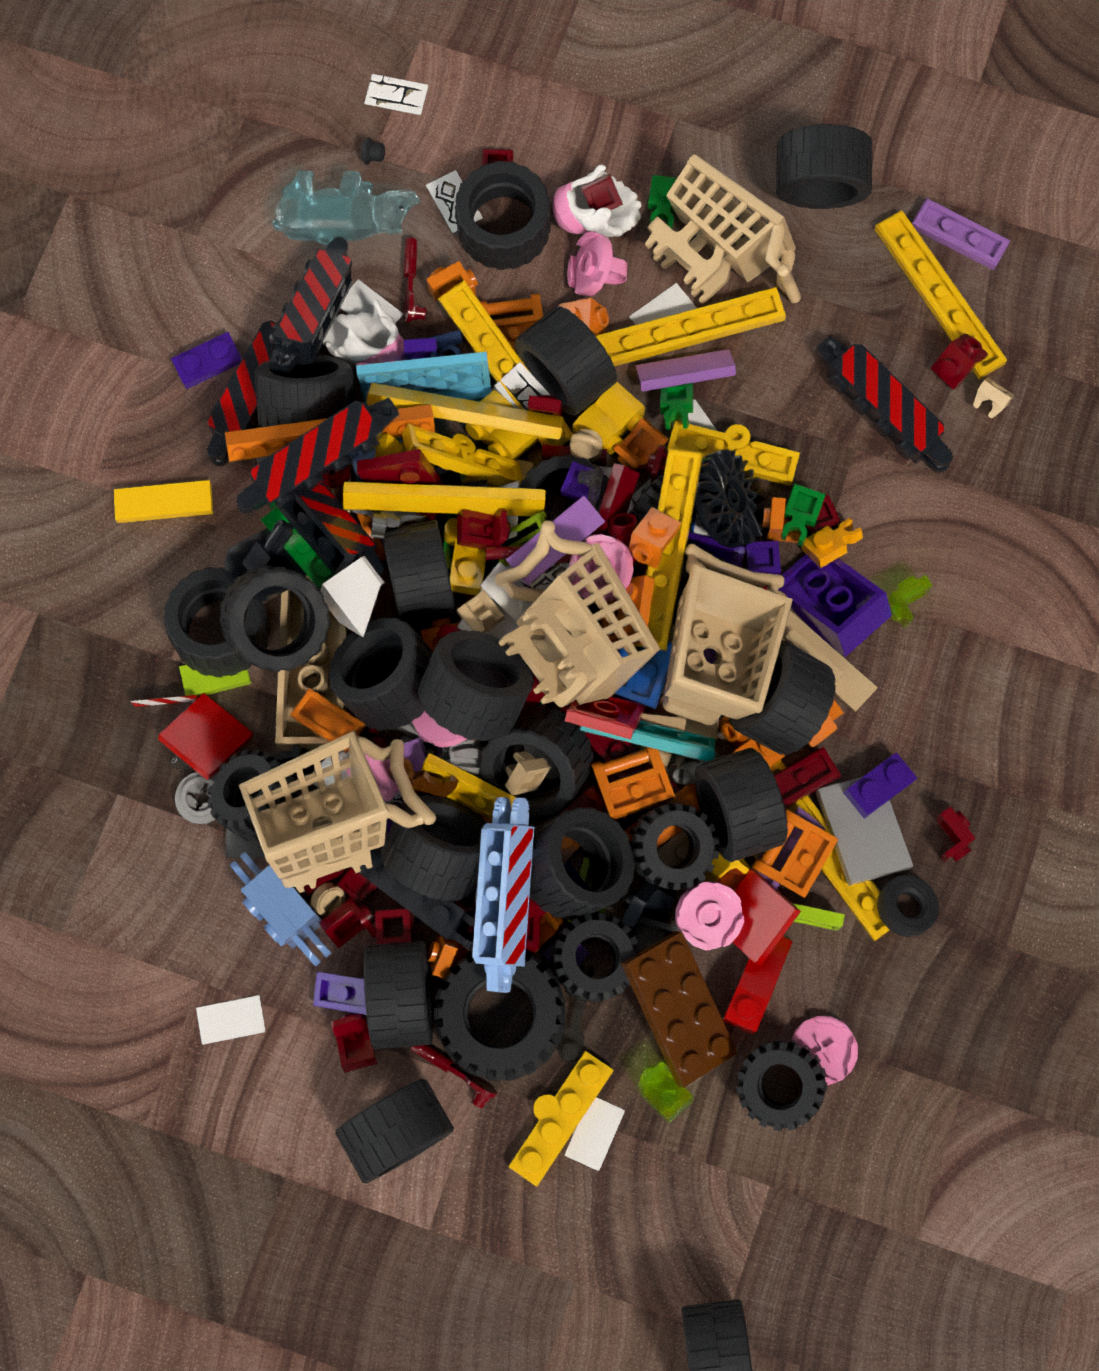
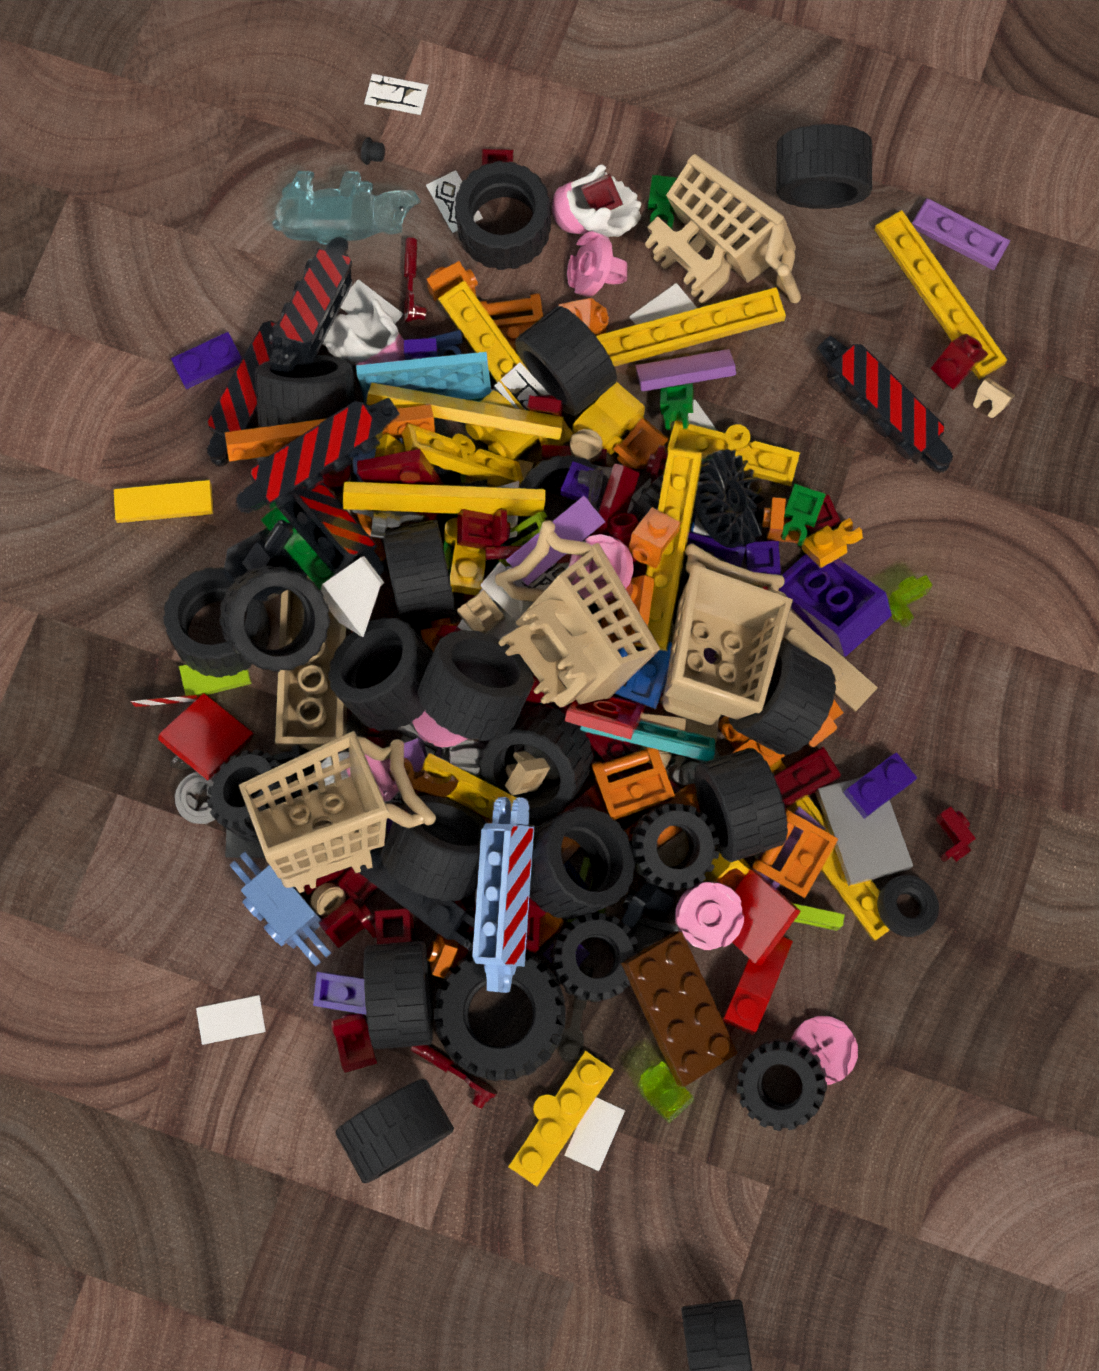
(325, 717): orange tile -> none

